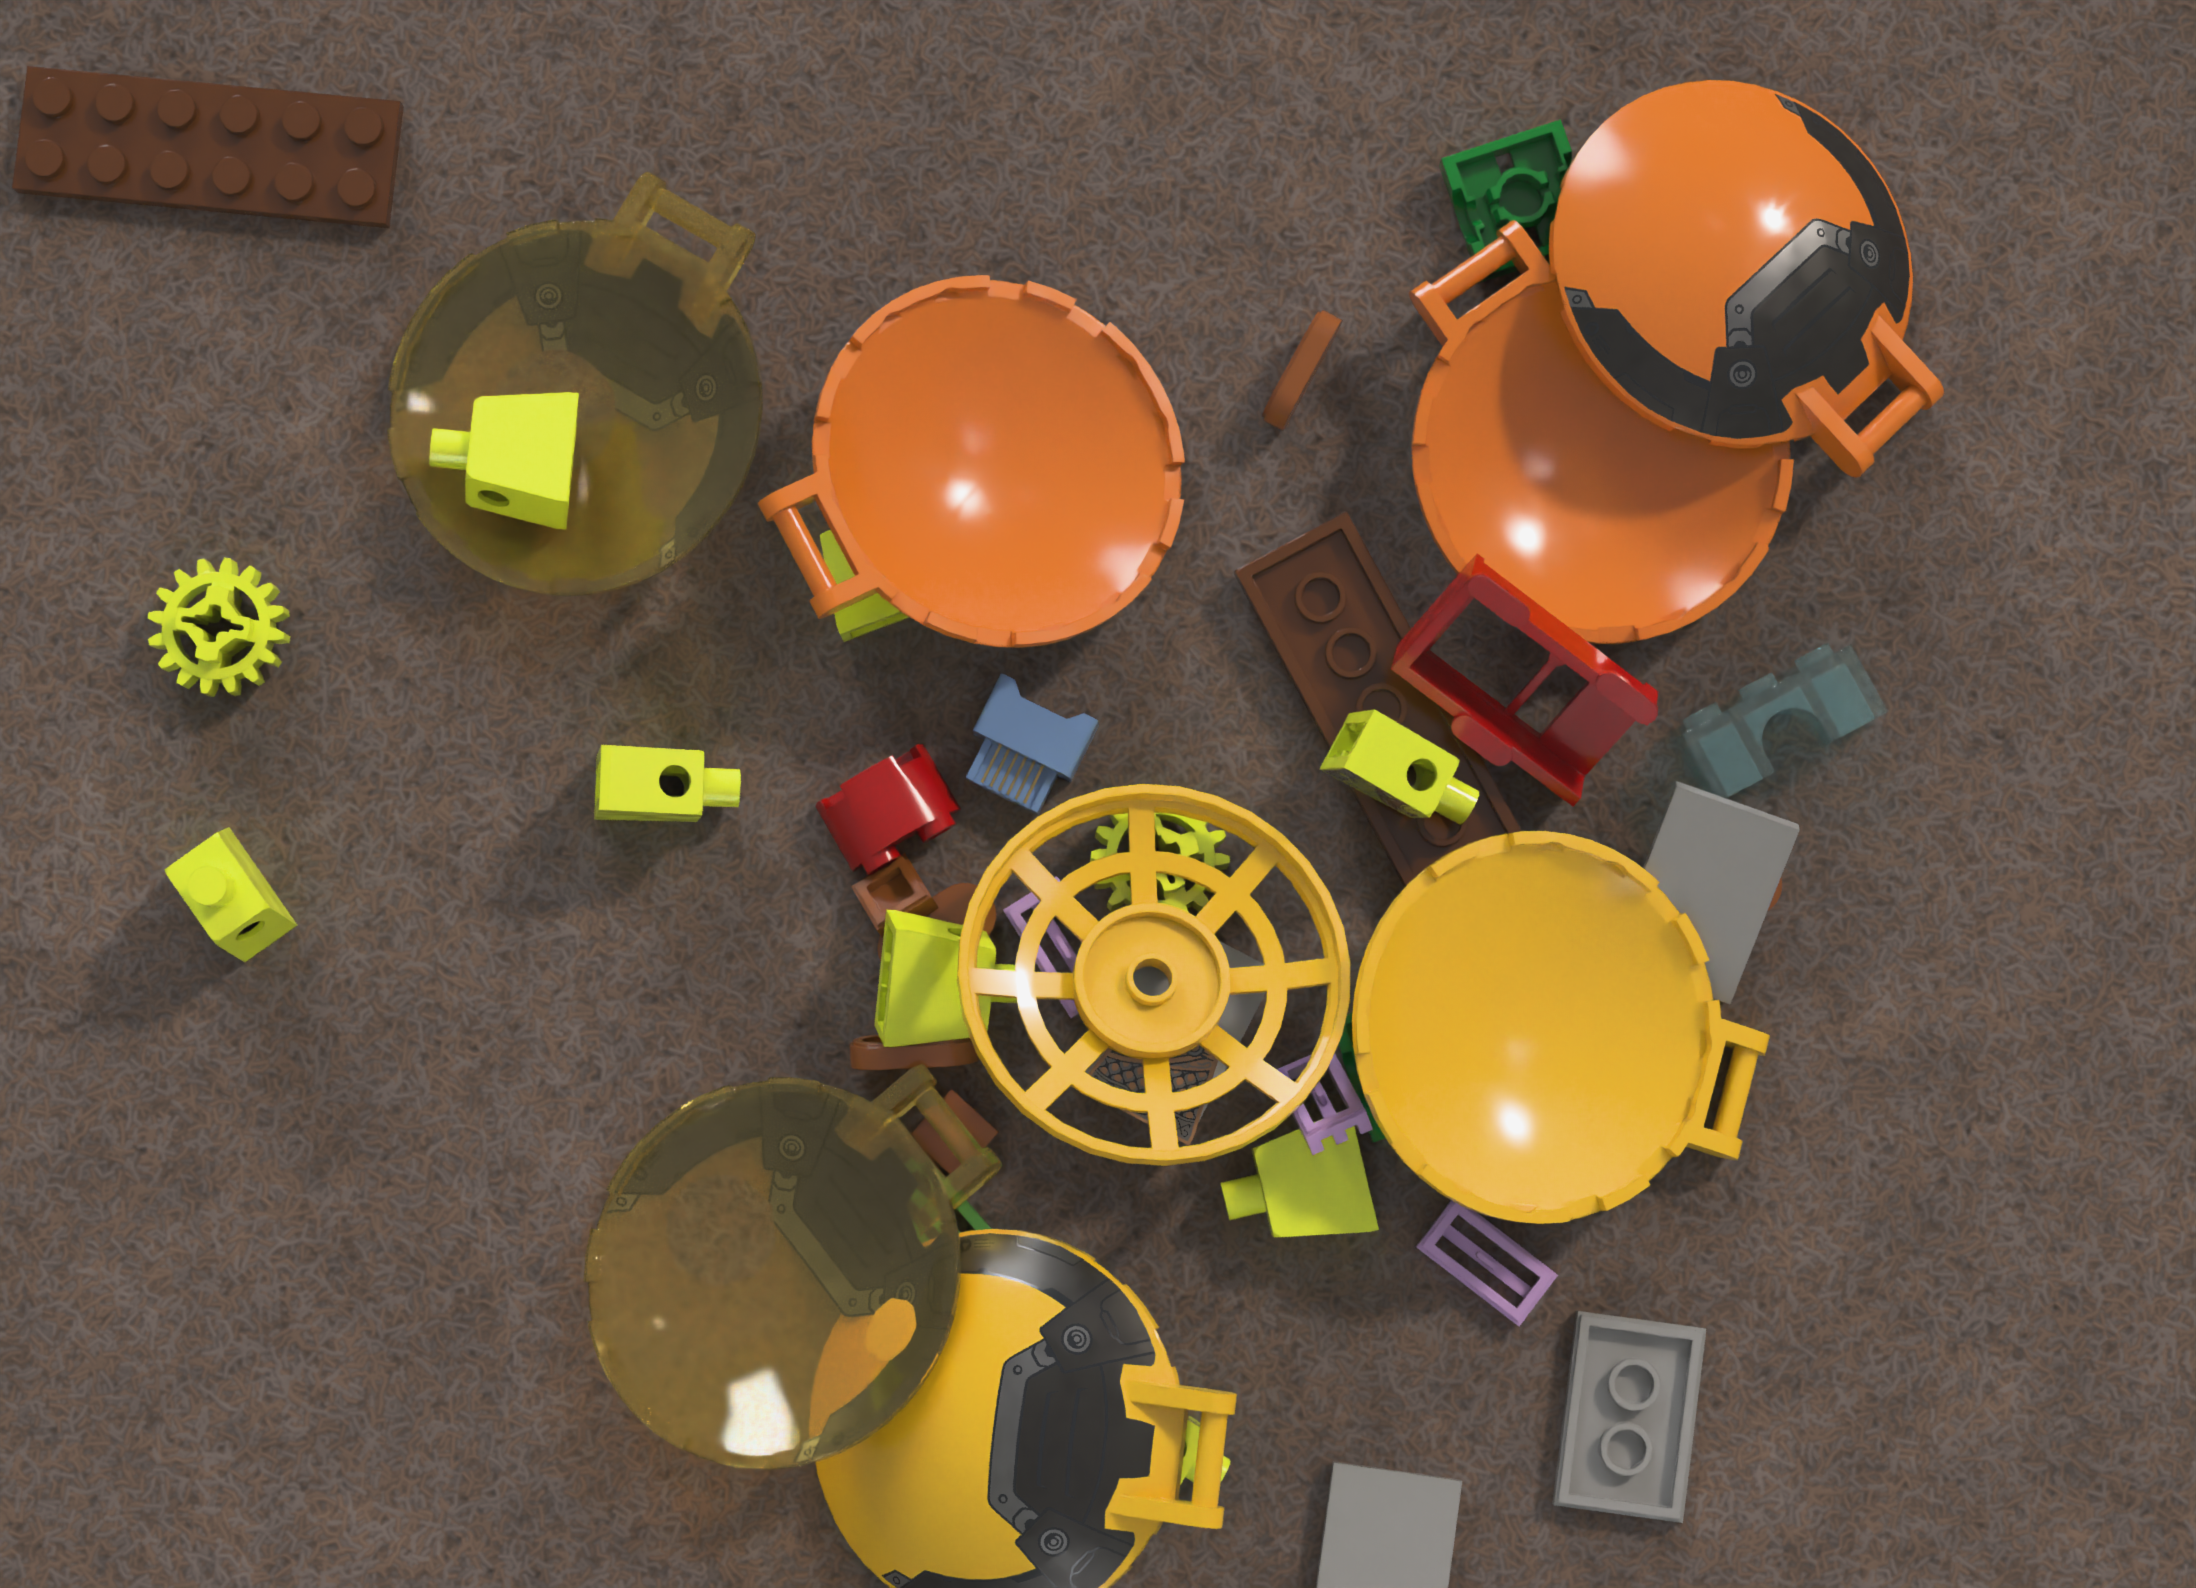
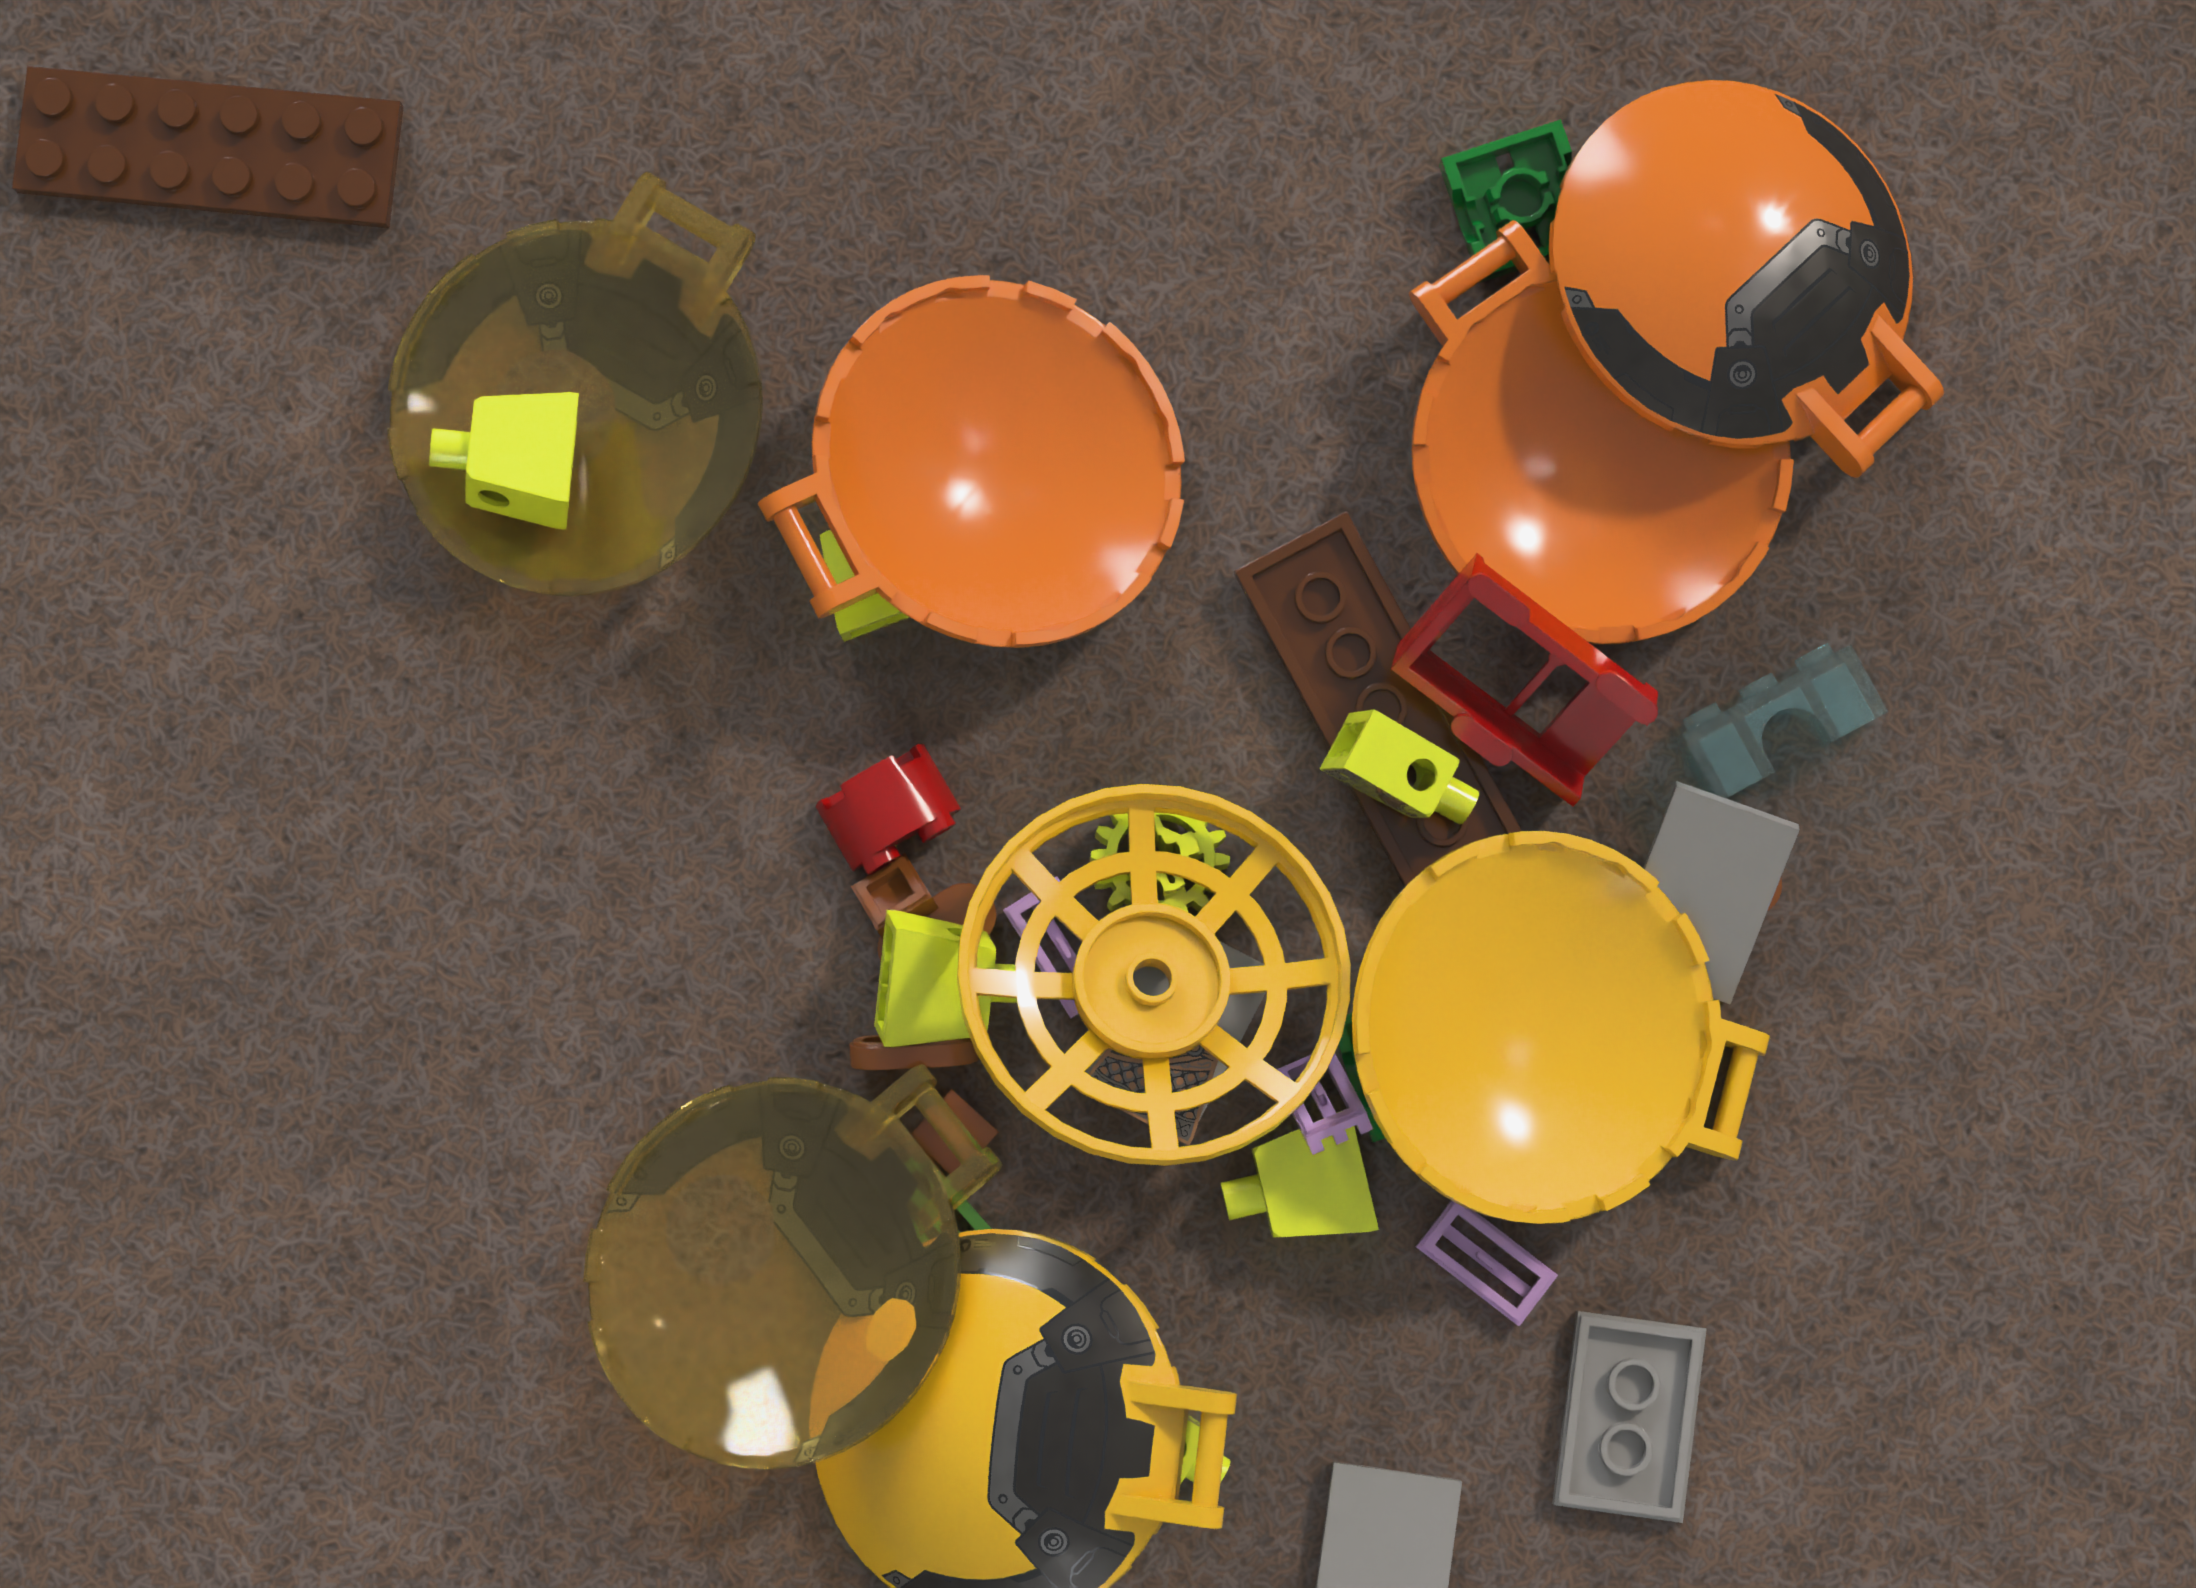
(216, 652): neon yellow gear -> none
(229, 895): neon yellow torso -> none
(630, 786): neon yellow torso -> none
(1026, 747): medium blue piece -> none
(1301, 369): dark orange tile -> none

